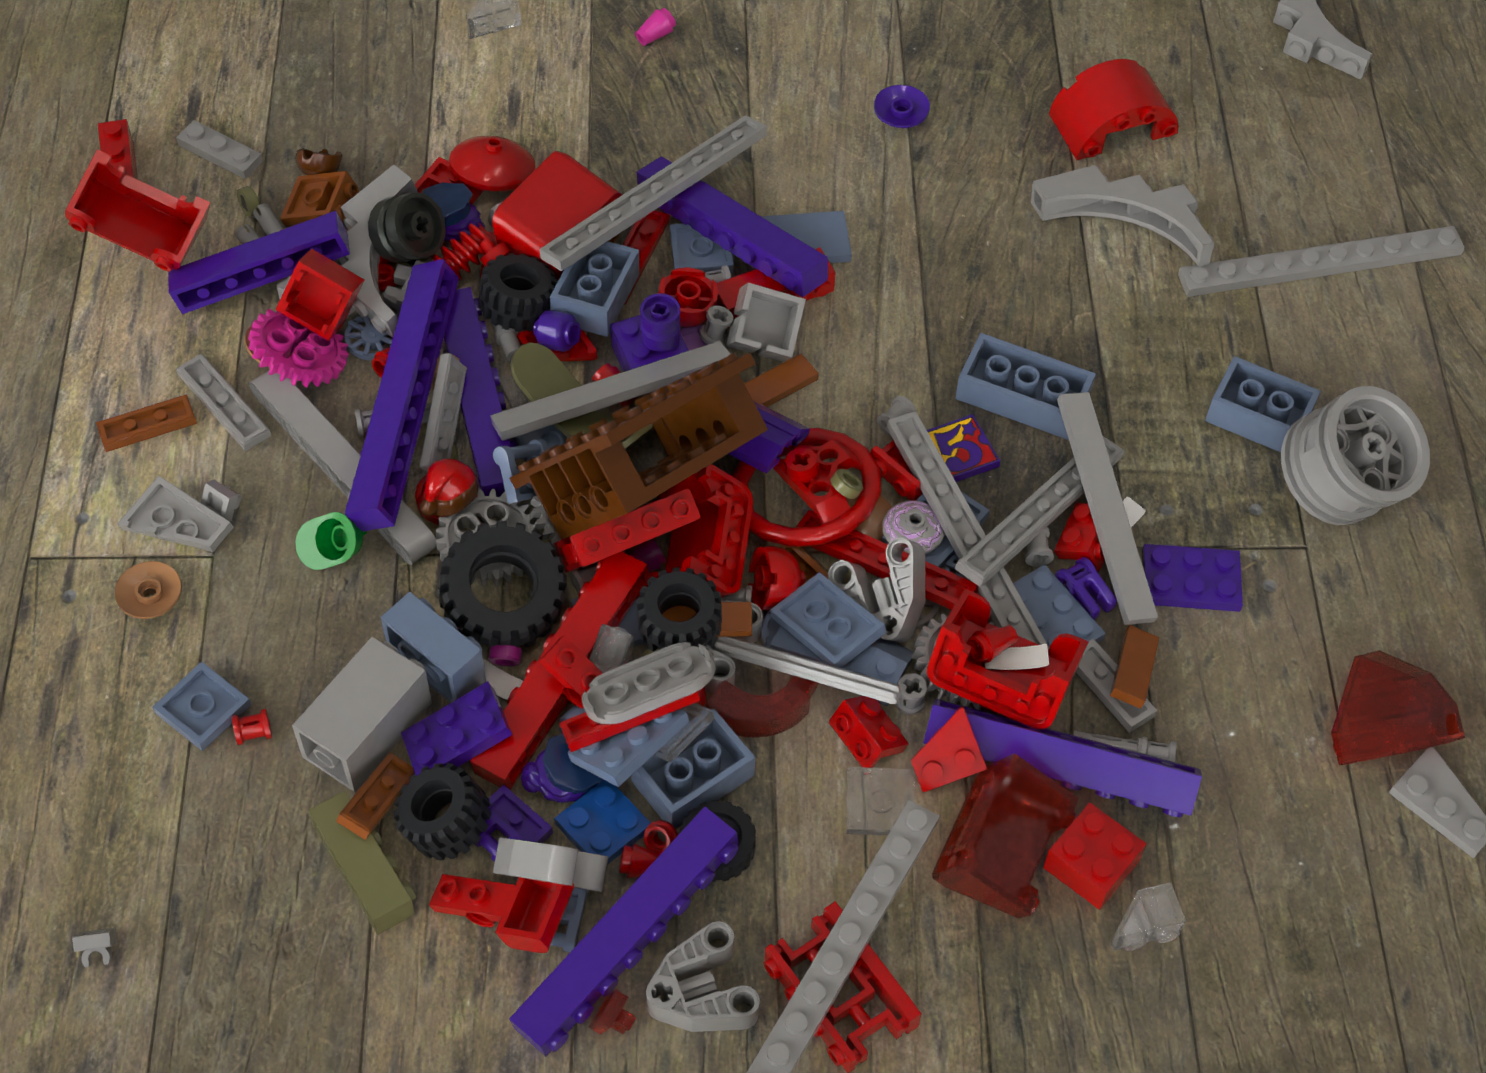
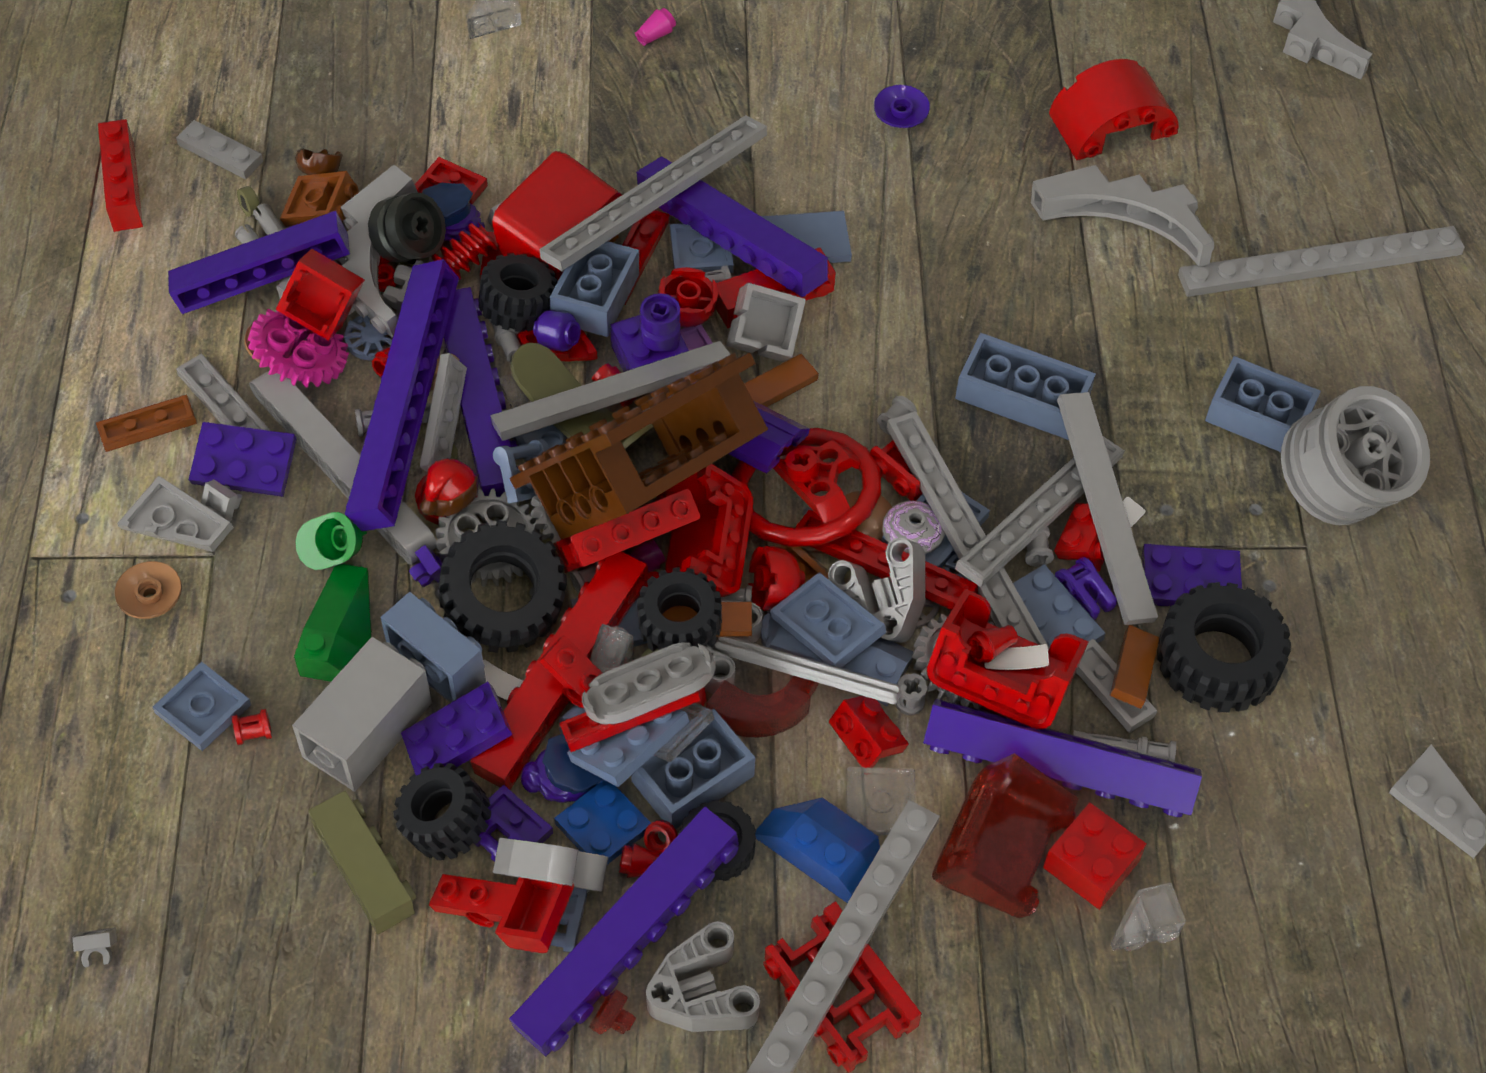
(135, 214): red windscreen -> none
(243, 458): none -> dark purple plate
(336, 625): none -> green wedge
(376, 796): dark orange tile -> none
(428, 568): none -> dark purple tile
(491, 163): red dish -> none
(492, 251): red tile -> none
(505, 655): magenta tile -> none
(717, 322): light grey bush -> none
(821, 843): none -> blue wedge
(846, 483): olive tile -> none
(949, 754): red wing -> none
(964, 448): tile -> none
(1233, 613): none -> black tyre
(1392, 710): clear red brick -> none

